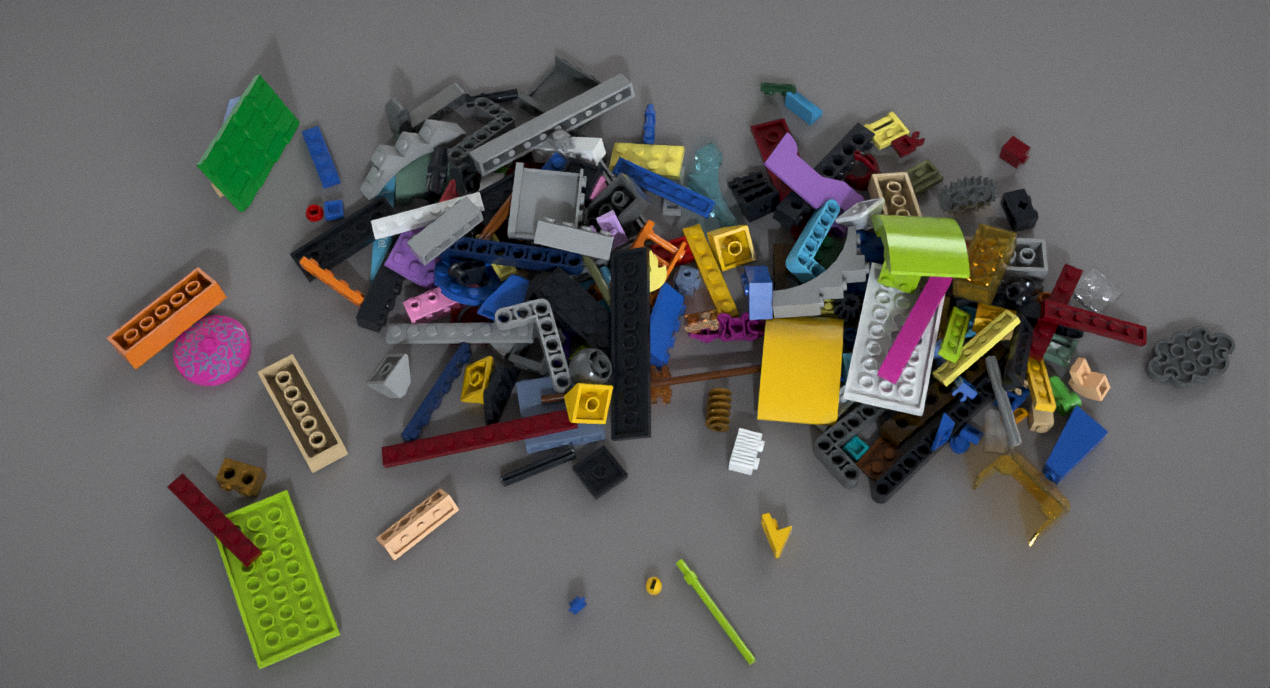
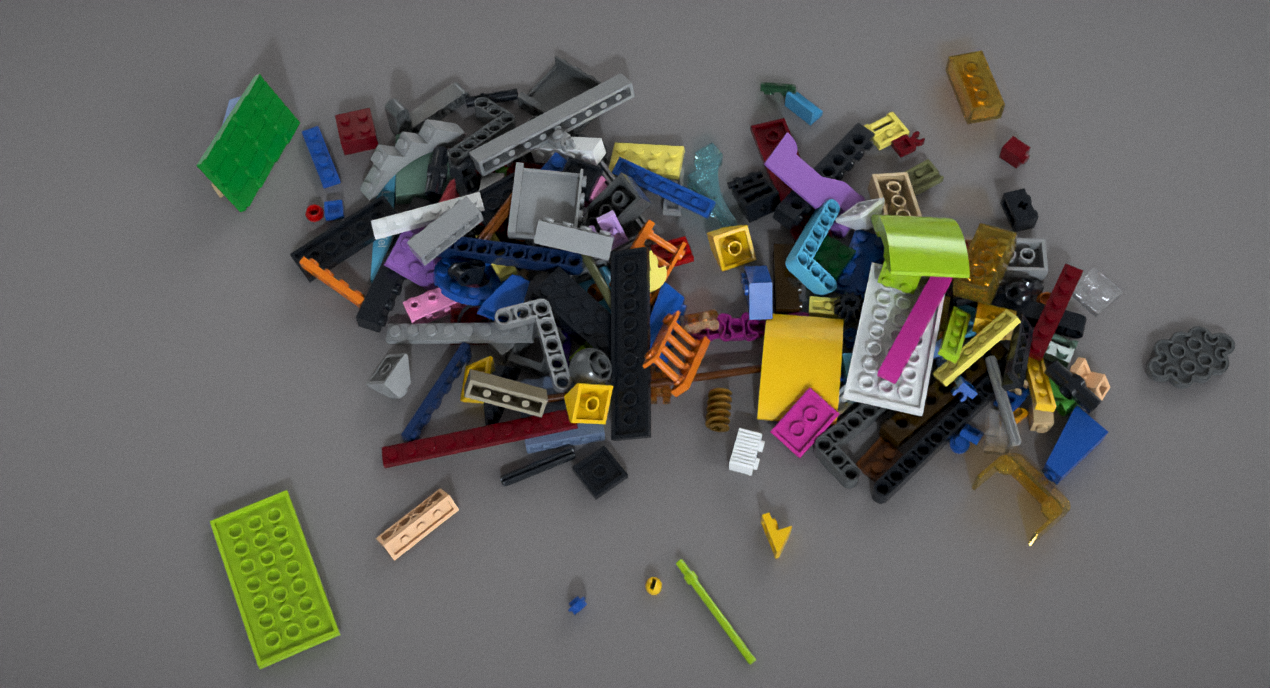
(166, 318): orange brick -> none
(212, 350): dark pink dish -> none
(215, 520): dark red plate -> none
(243, 473): pearl gold brick -> none
(302, 413): tan brick -> none
(356, 131): none -> dark red brick
(505, 393): none -> dark tan brick
(649, 125): blue plate -> none
(687, 281): sand blue brick -> none
(692, 358): none -> orange fence
(710, 271): yellow plate -> none
(804, 422): none -> dark pink tile
(810, 296): light grey arch -> none
(855, 448): teal tile -> none
(861, 183): dark red helmet -> none
(943, 432): blue slope -> none
(968, 195): dark grey gear -> none
(975, 87): none -> clear yellow brick
(1072, 386): none -> black piece
(1093, 323): dark red plate -> none

